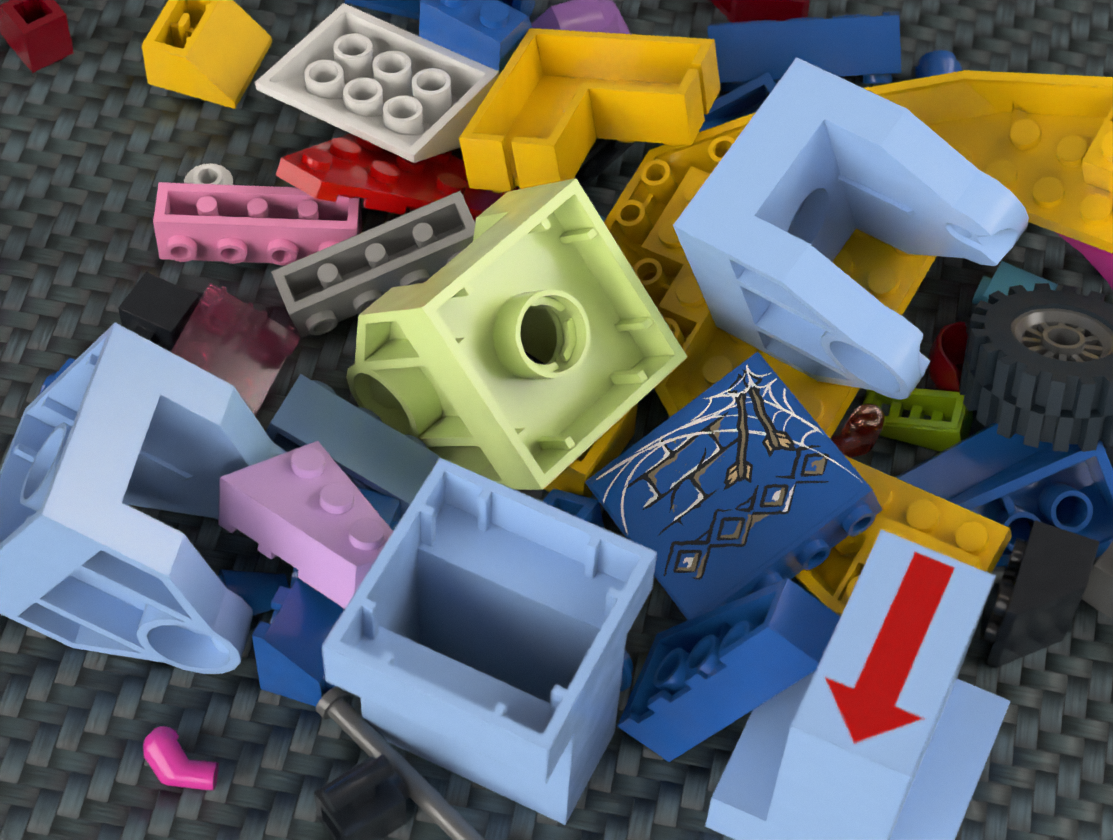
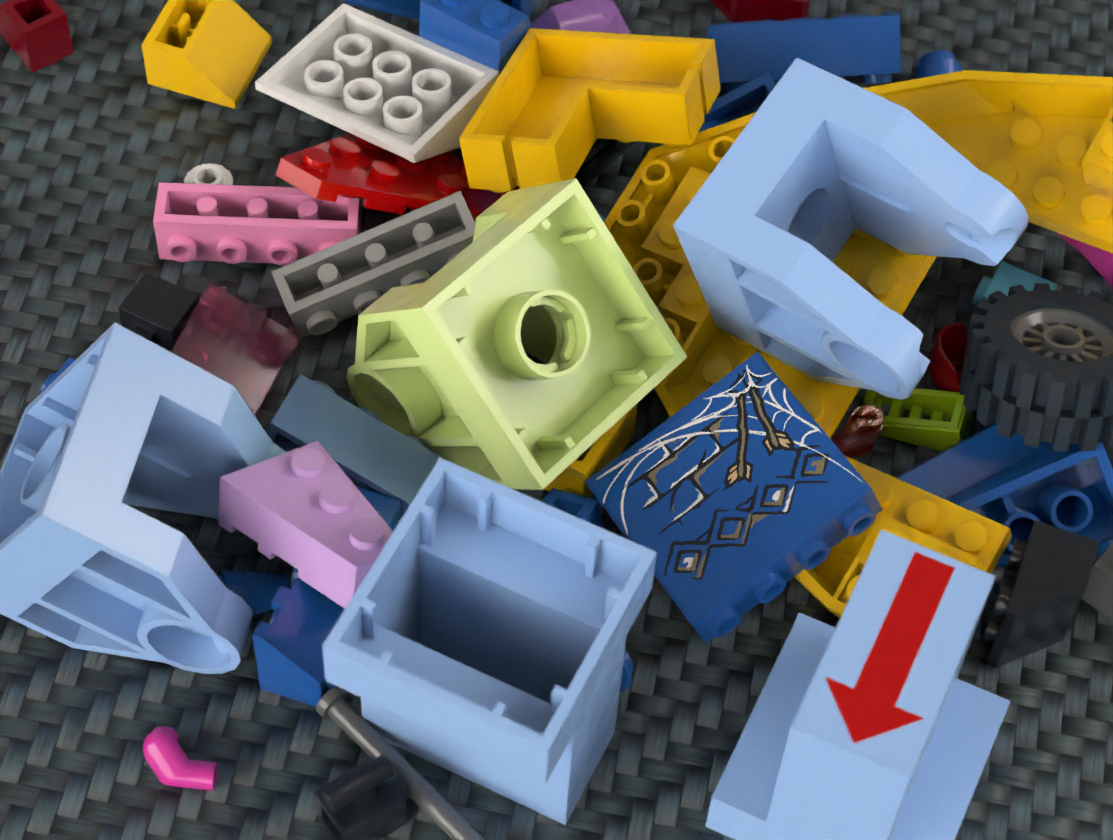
(725, 666): blue wedge -> none

